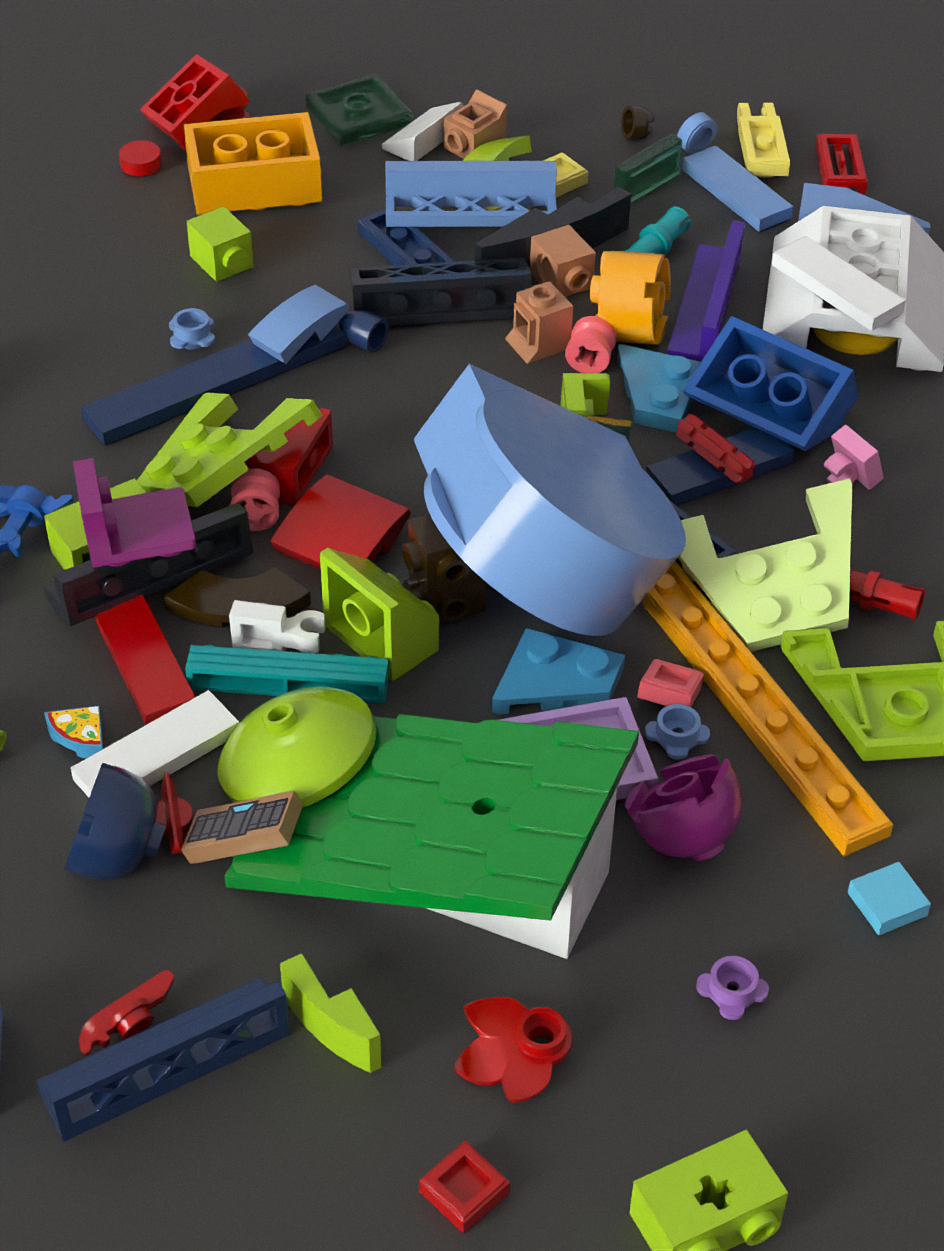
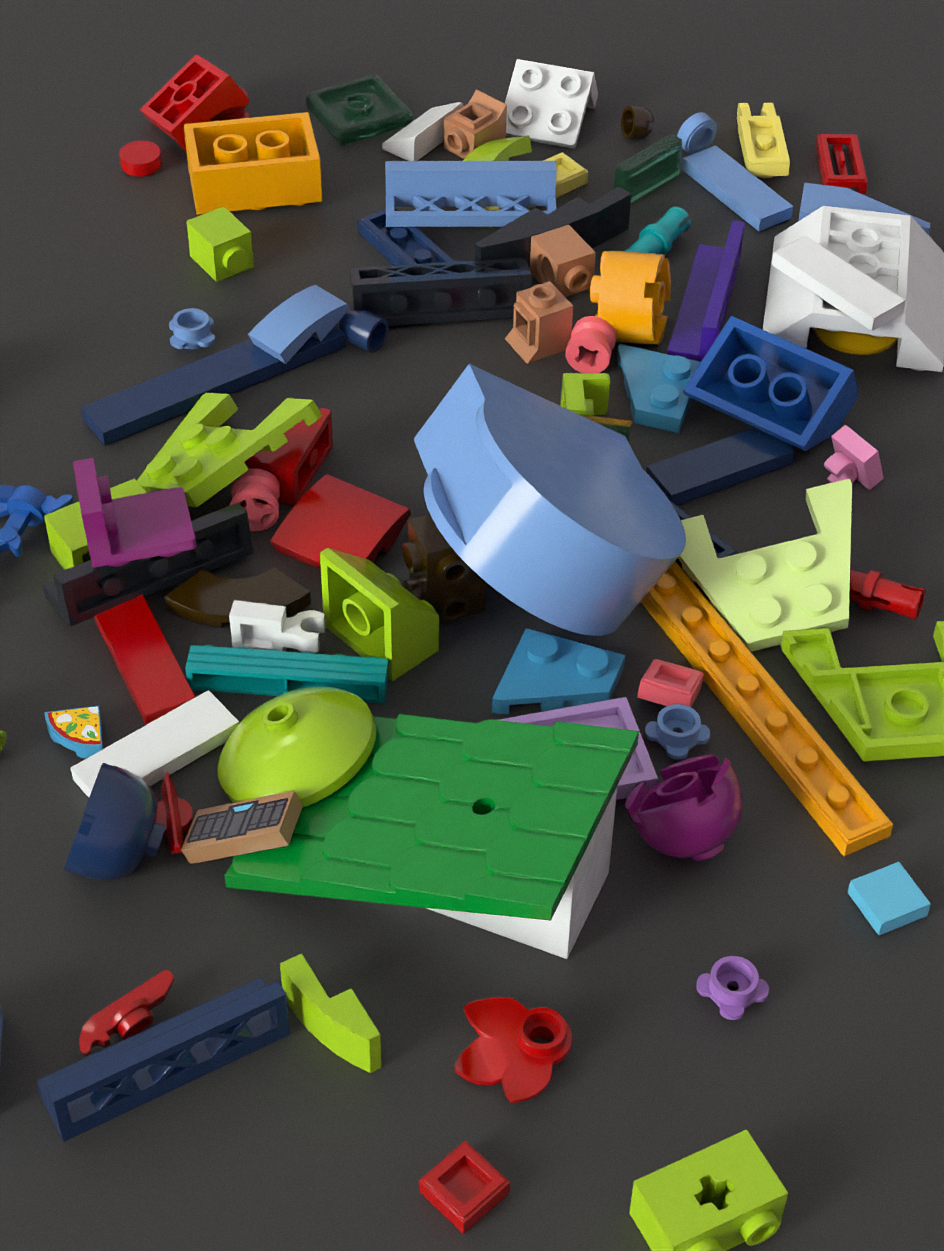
(548, 102): none -> white bracket
(715, 449): red axle -> none

